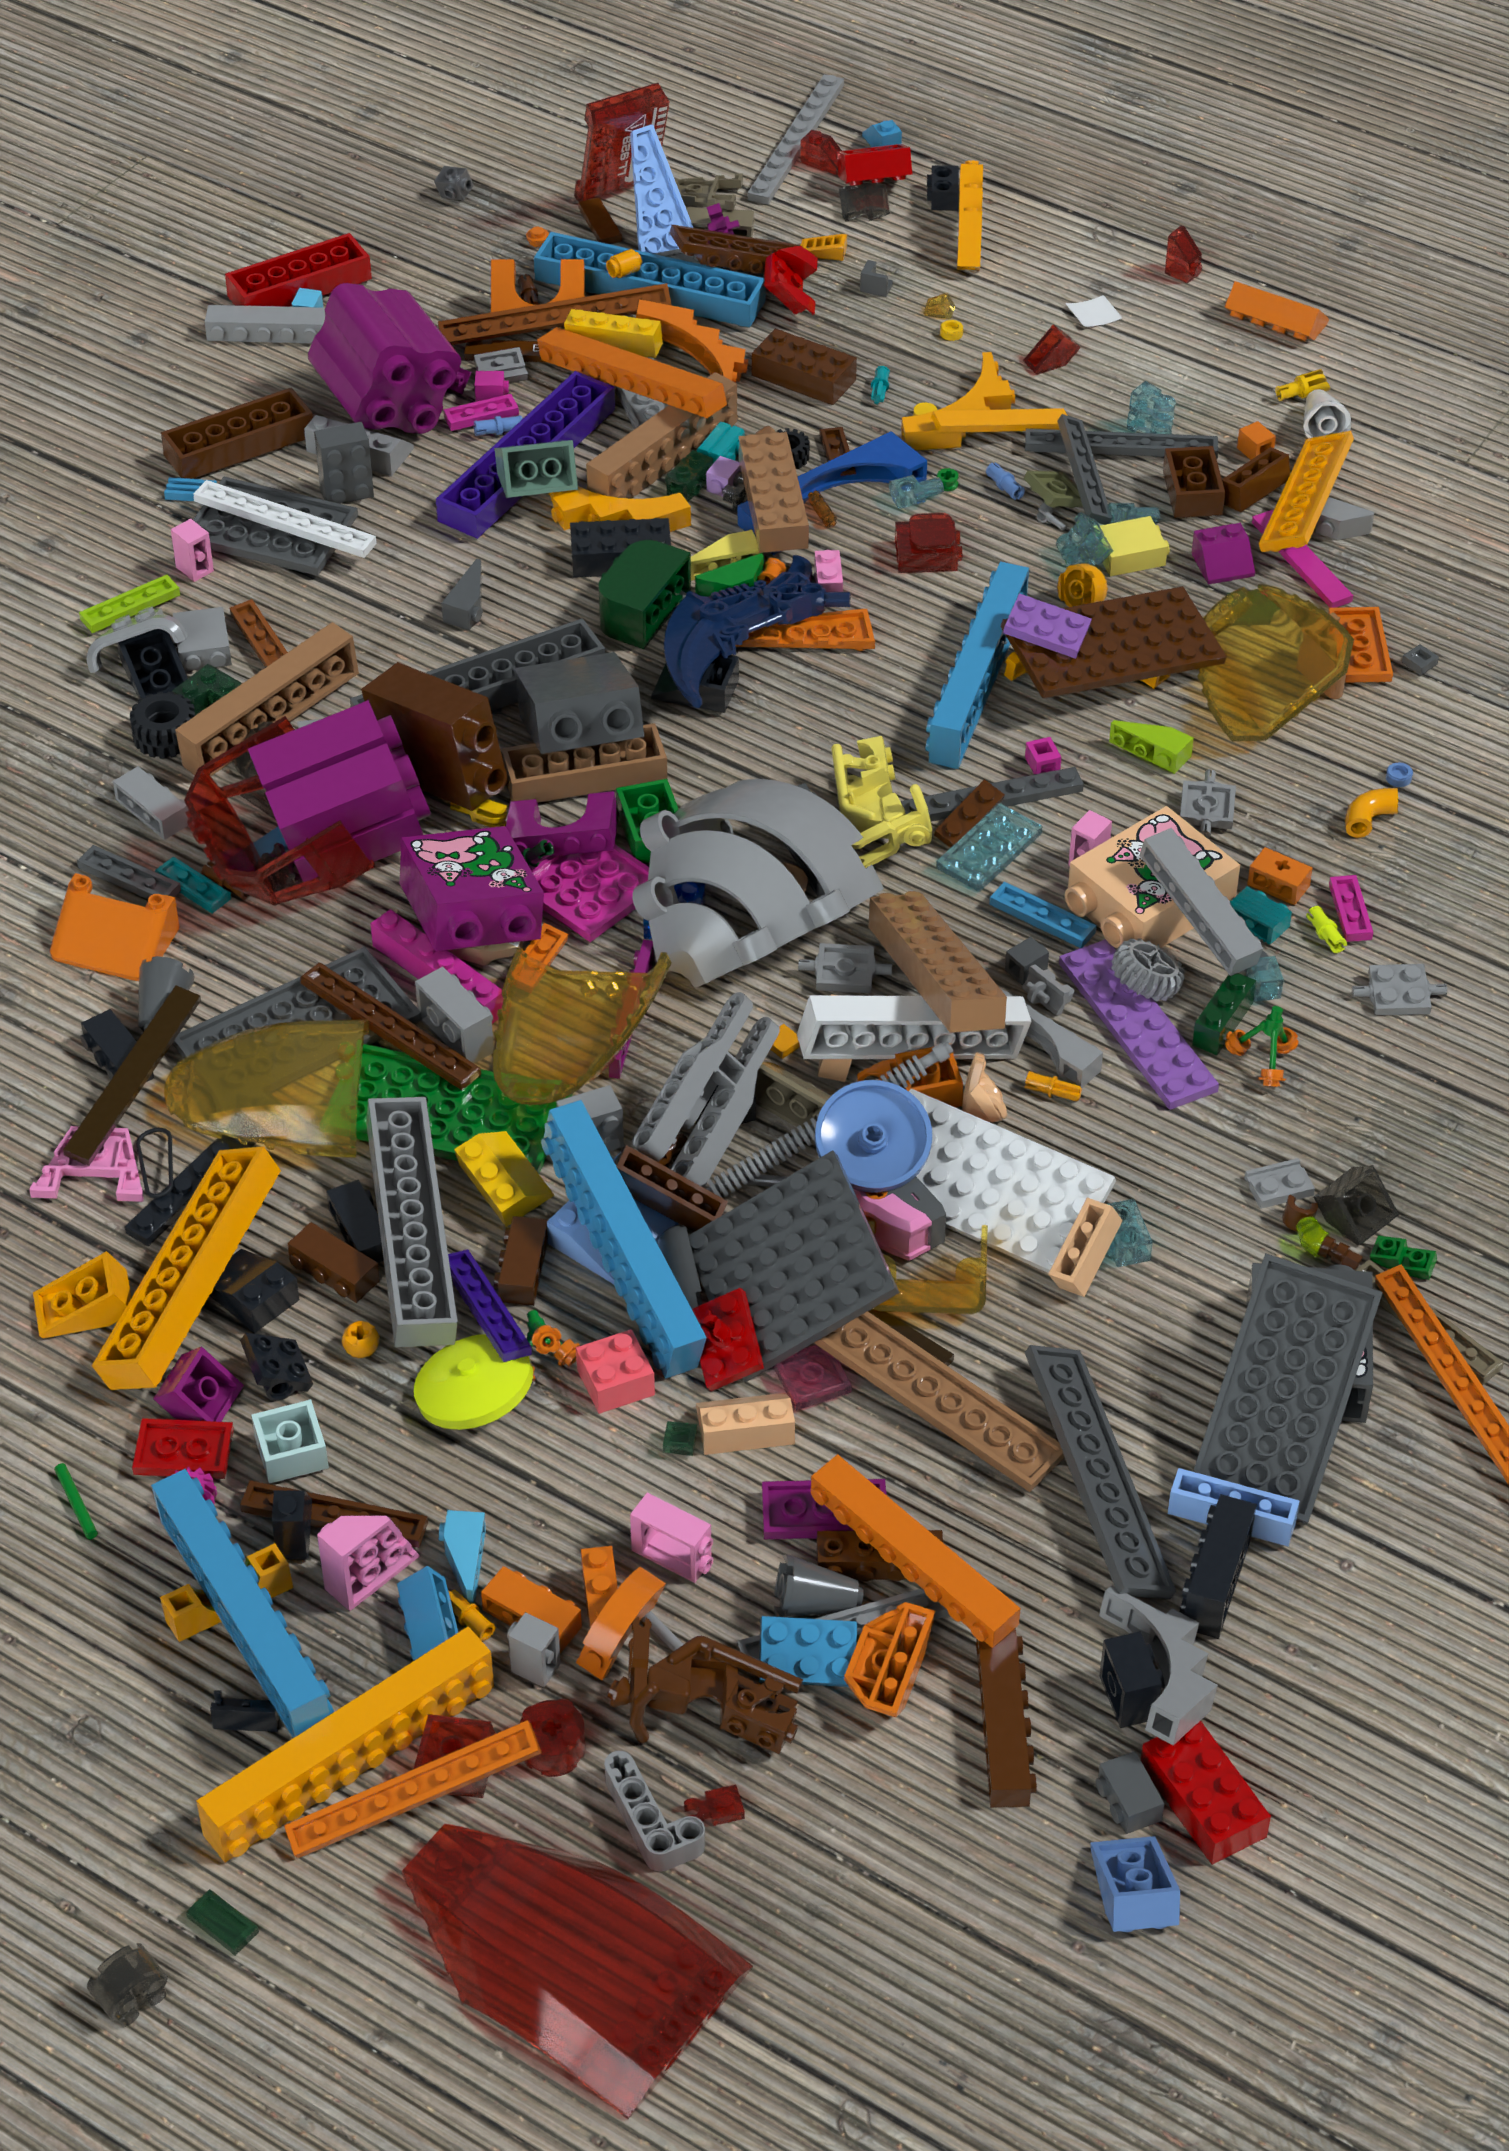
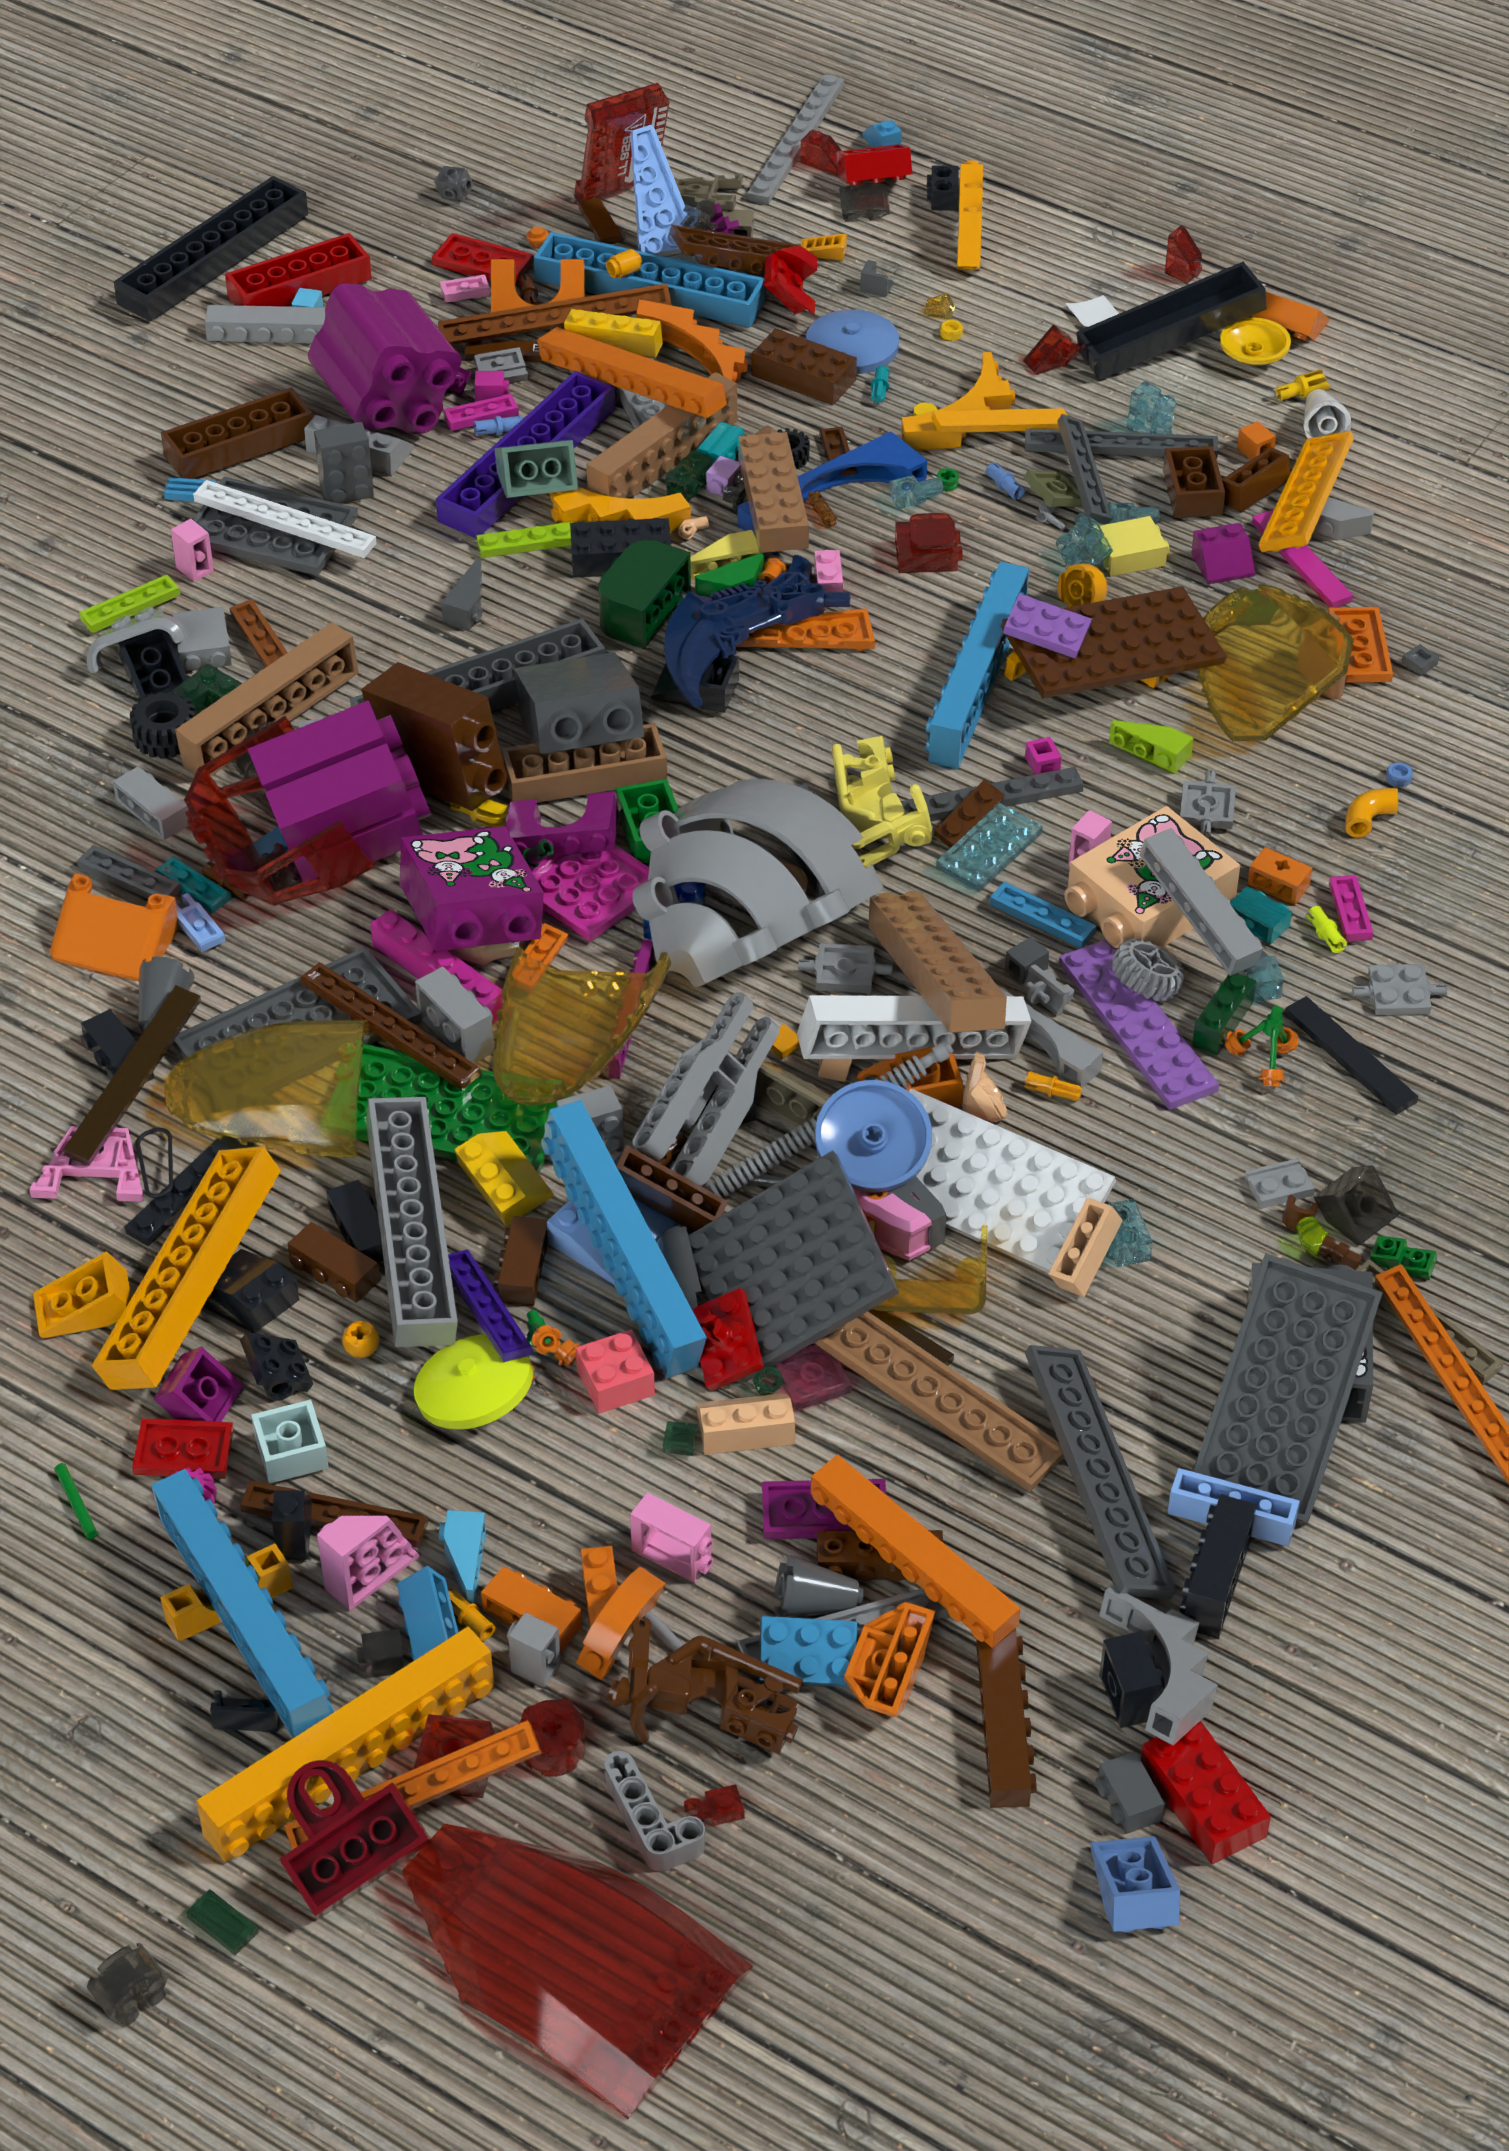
(199, 924): none -> light blue hinge
(210, 248): none -> black brick
(350, 1840): none -> dark red brick
(381, 1653): none -> clear smoke brick
(465, 288): none -> bright pink plate
(474, 256): none -> red plate
(524, 540): none -> lime plate
(690, 526): none -> light nougat arm
(700, 216): none -> clear smoke hips
(770, 1372): none -> clear green bush
(858, 334): none -> medium blue dish
(1171, 320): none -> black piece
(1255, 341): none -> yellow dish
(1351, 1055): none -> black tile

